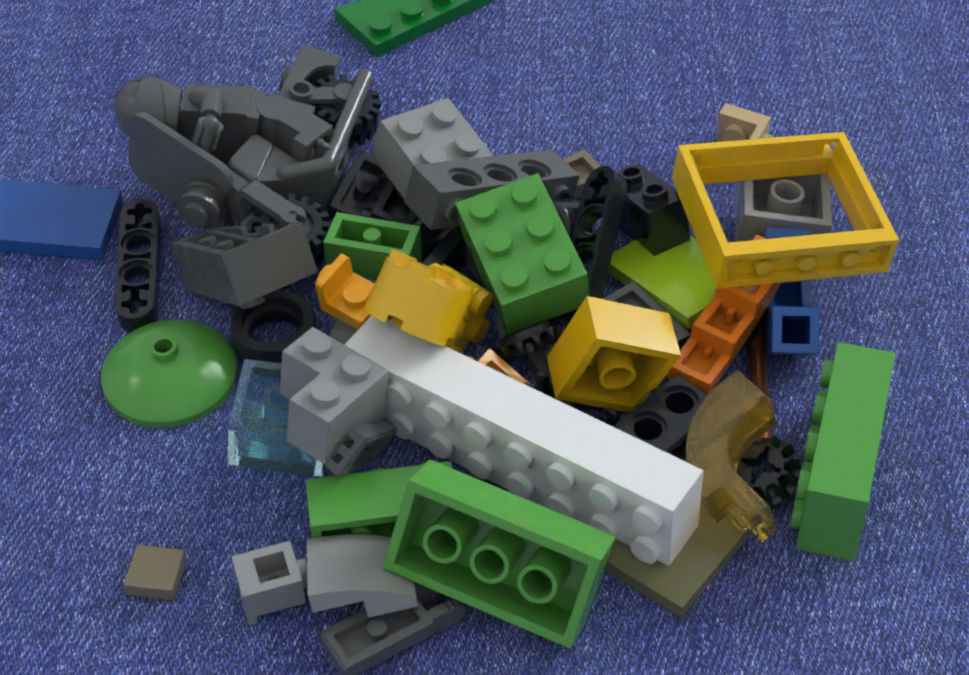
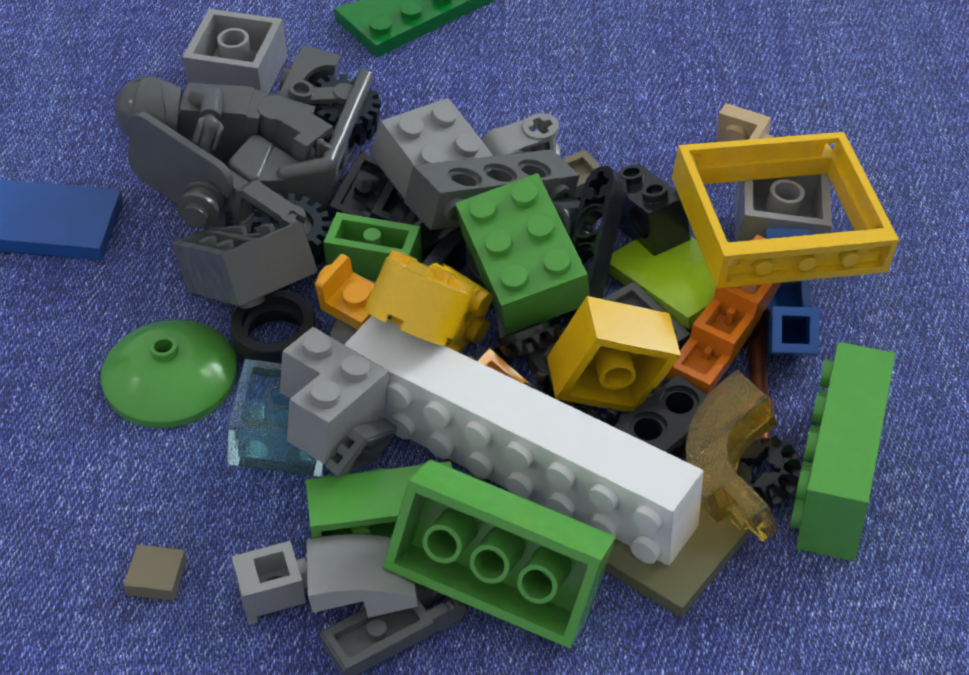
(141, 263): black beam -> none
(236, 50): none -> light grey brick
(522, 137): none -> light grey piece

